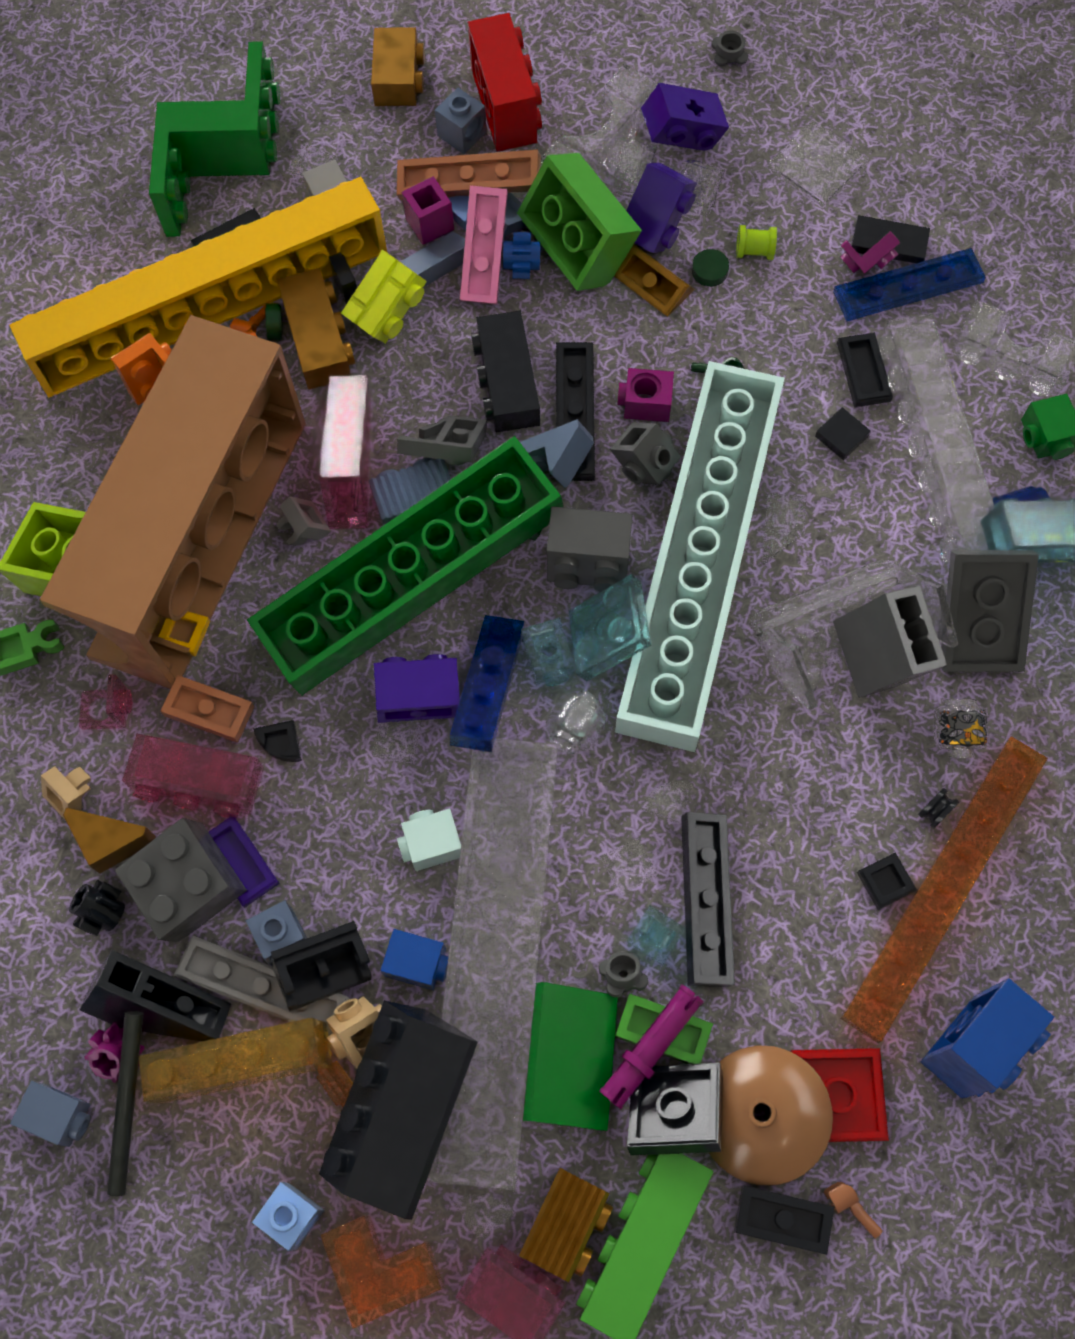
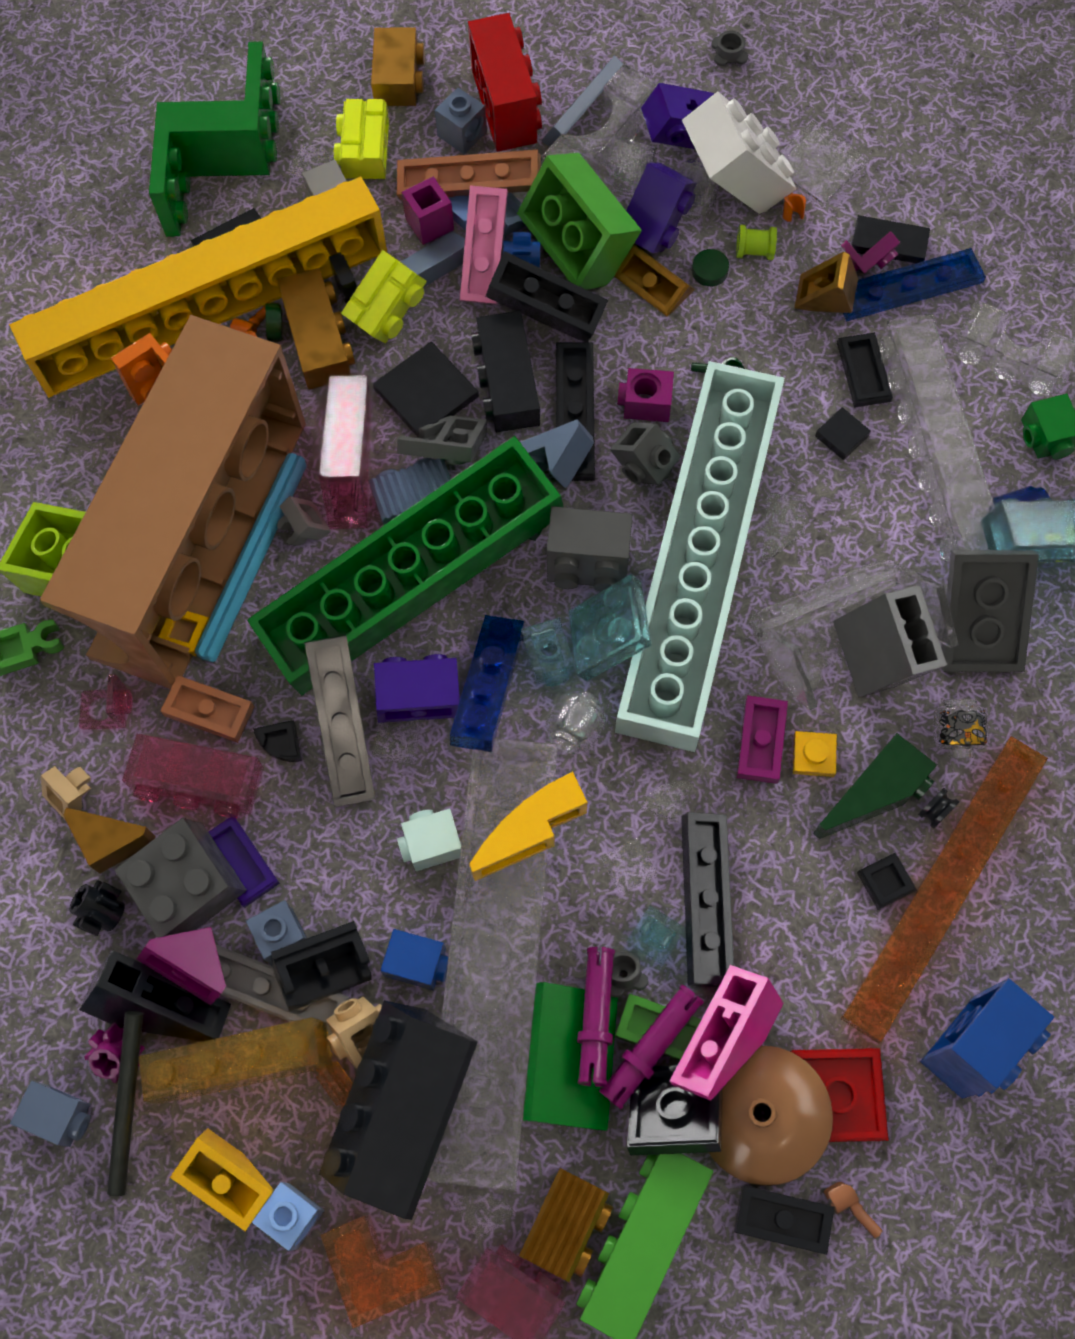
(188, 961): none -> magenta slope
(223, 1179): none -> yellow slope
(249, 559): none -> medium azure axle
(340, 720): none -> plate
(363, 139): none -> neon yellow brick
(425, 388): none -> black tile
(530, 826): none -> yellow slope
(546, 297): none -> black brick
(583, 102): none -> sand blue tile
(596, 1017): none -> magenta pin
(728, 1032): none -> dark pink slope
(739, 153): none -> white brick
(762, 739): none -> magenta plate
(794, 203): none -> orange hand
(814, 754): none -> yellow plate
(828, 286): none -> pearl gold slope
(884, 786): none -> dark green slope

